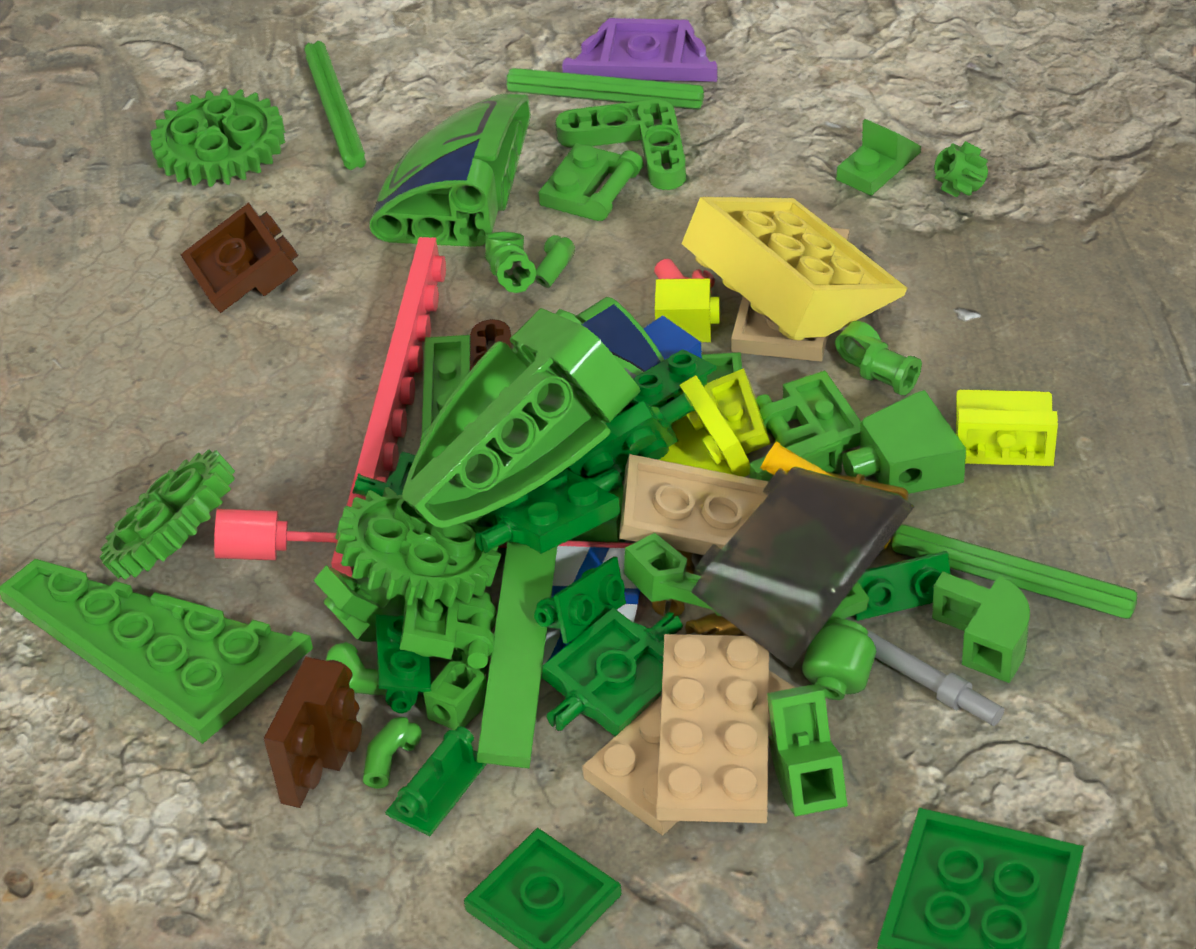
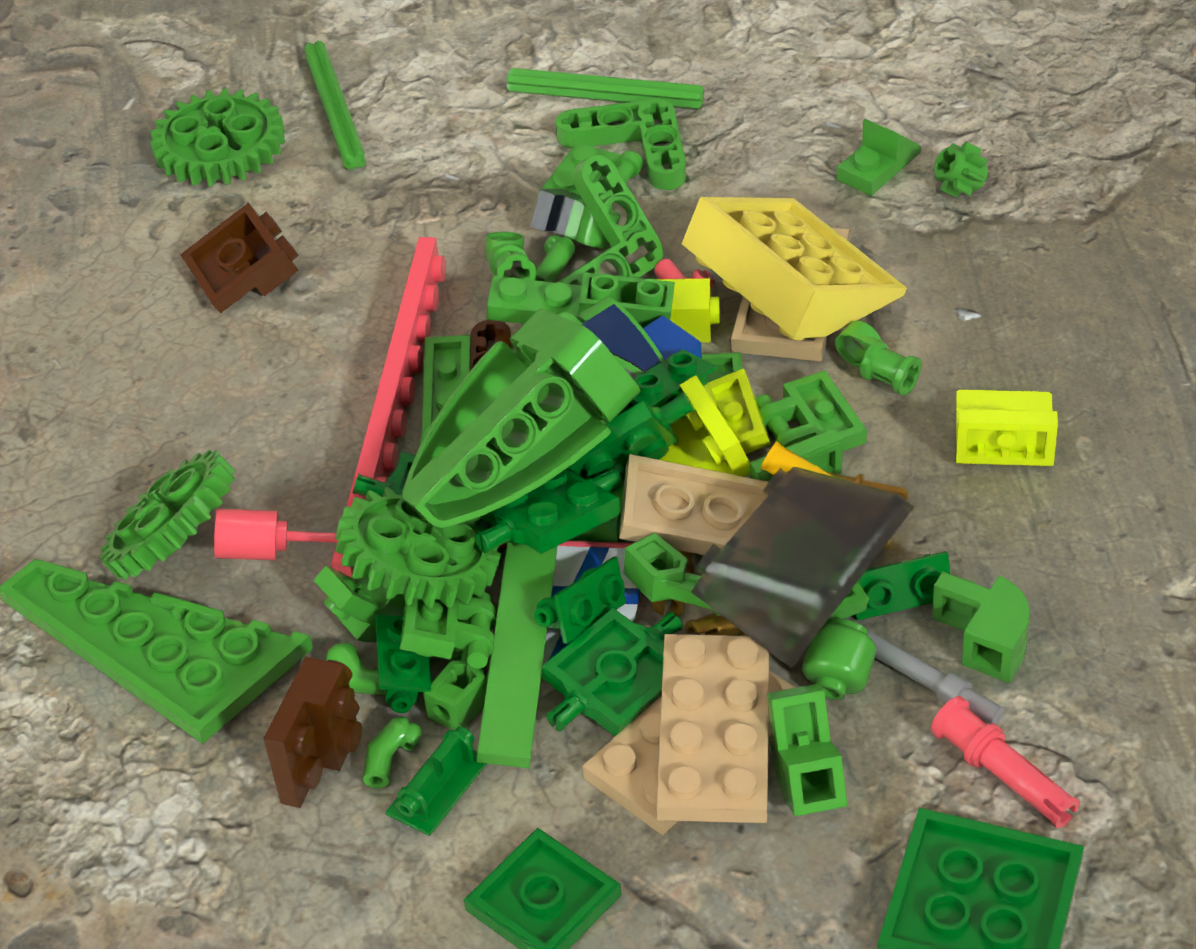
(455, 176): bright green panel -> none
(519, 299): none -> bright green slope
(568, 215): none -> leg
(621, 238): none -> bright green beam
(644, 51): medium lavender wing -> none
(908, 447): bright green torso -> none
(986, 747): none -> coral pin
(1020, 571): bright green axle -> none

